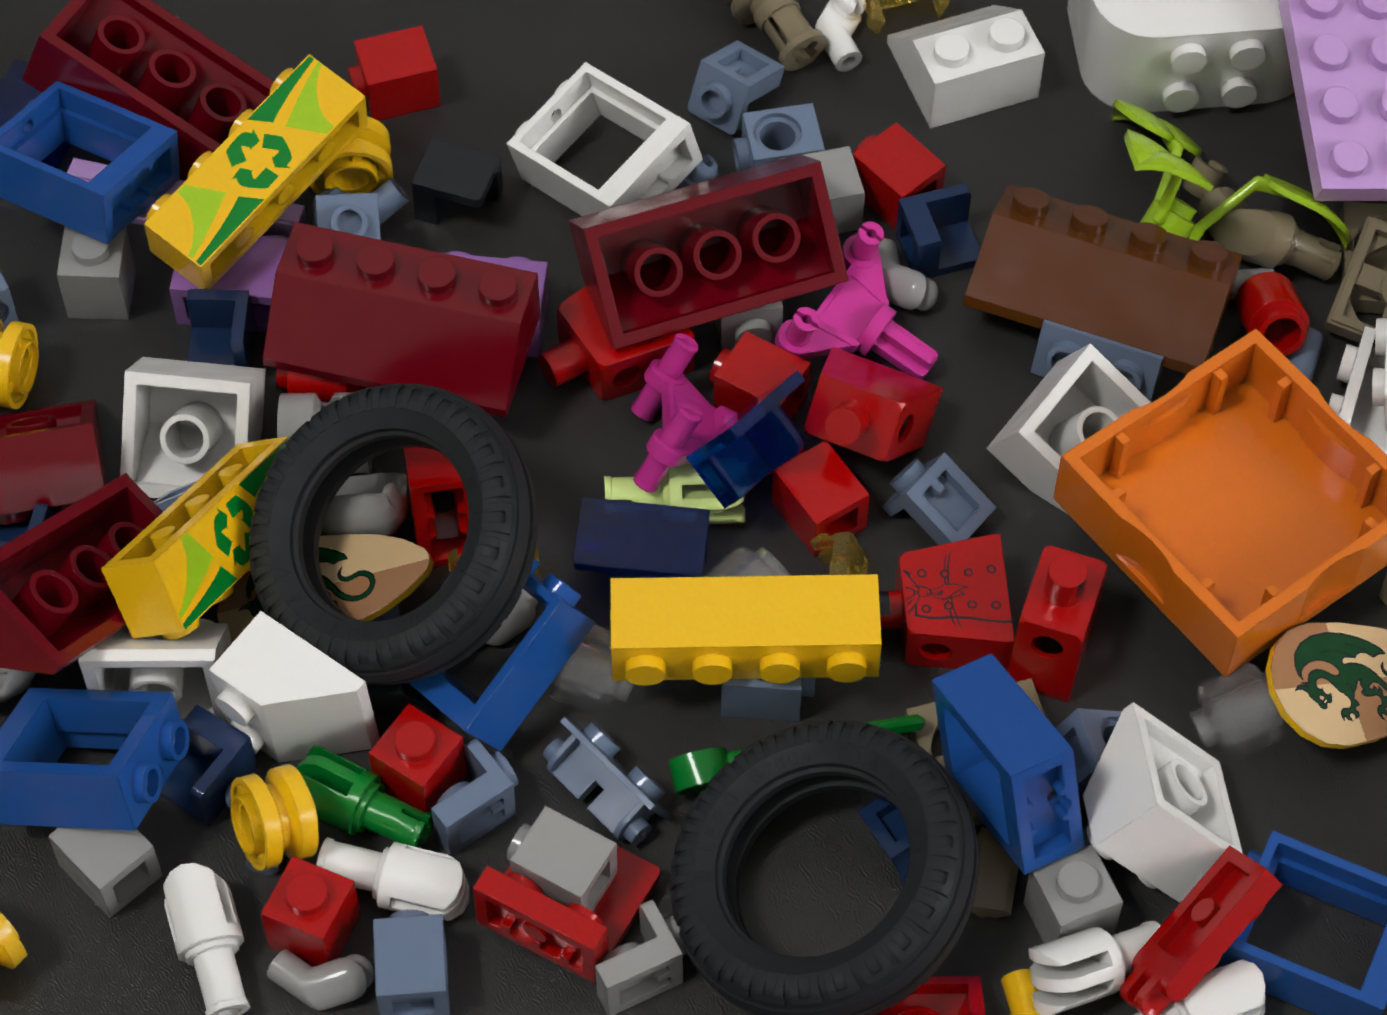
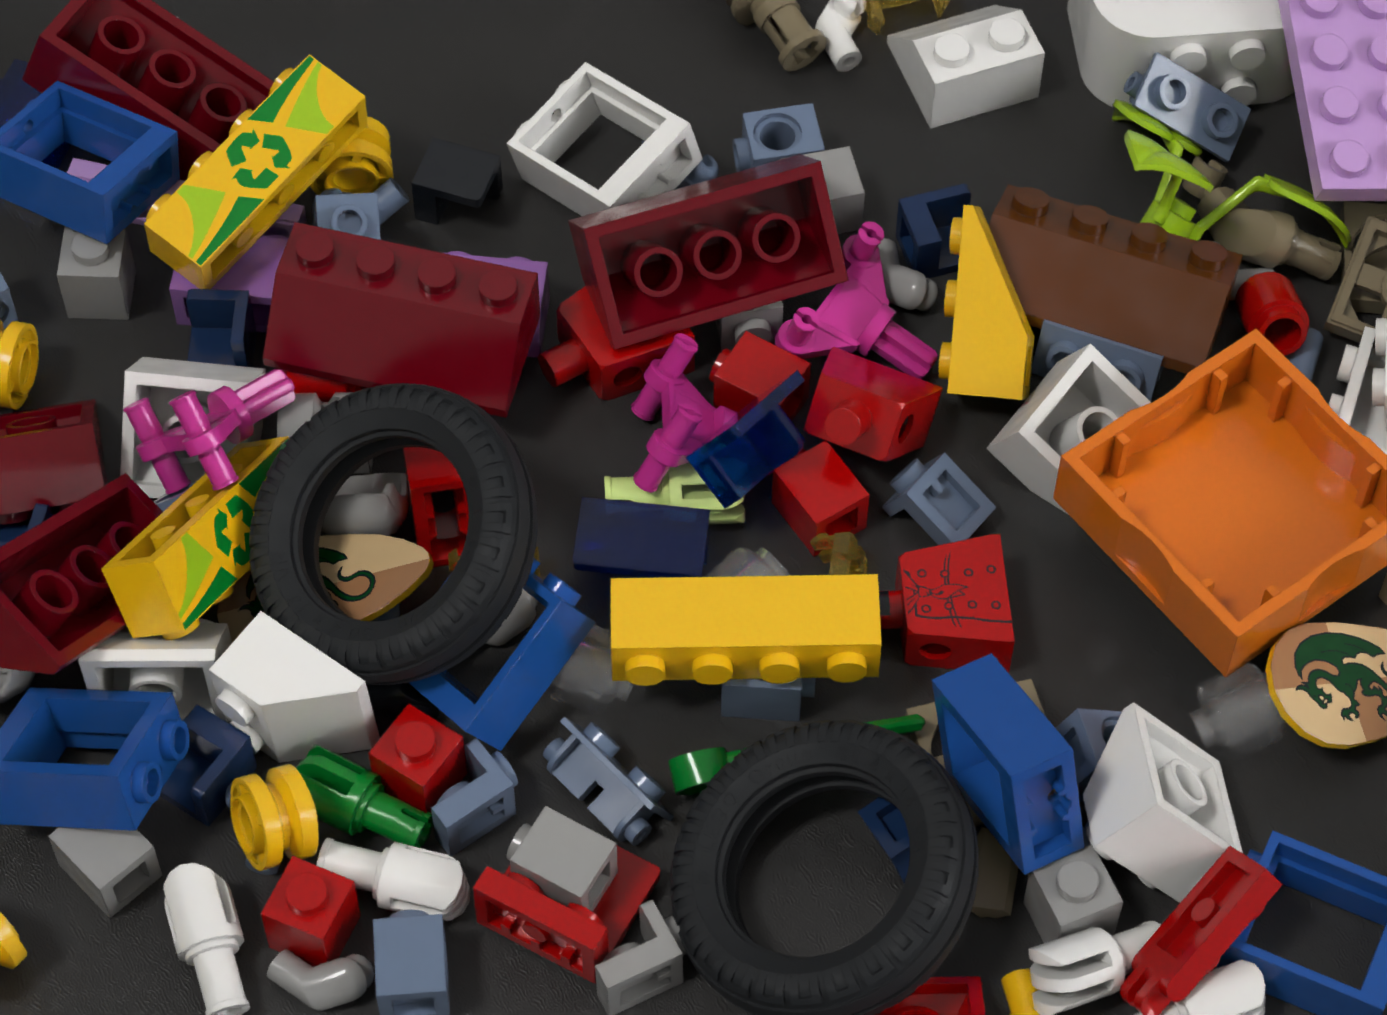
(201, 434): none -> dark pink axle
(396, 73): red brick -> none
(730, 82): sand blue bracket -> none
(895, 168): red brick -> none
(990, 329): none -> yellow slope
(1062, 607): red torso -> none
(1188, 106): none -> sand blue hinge

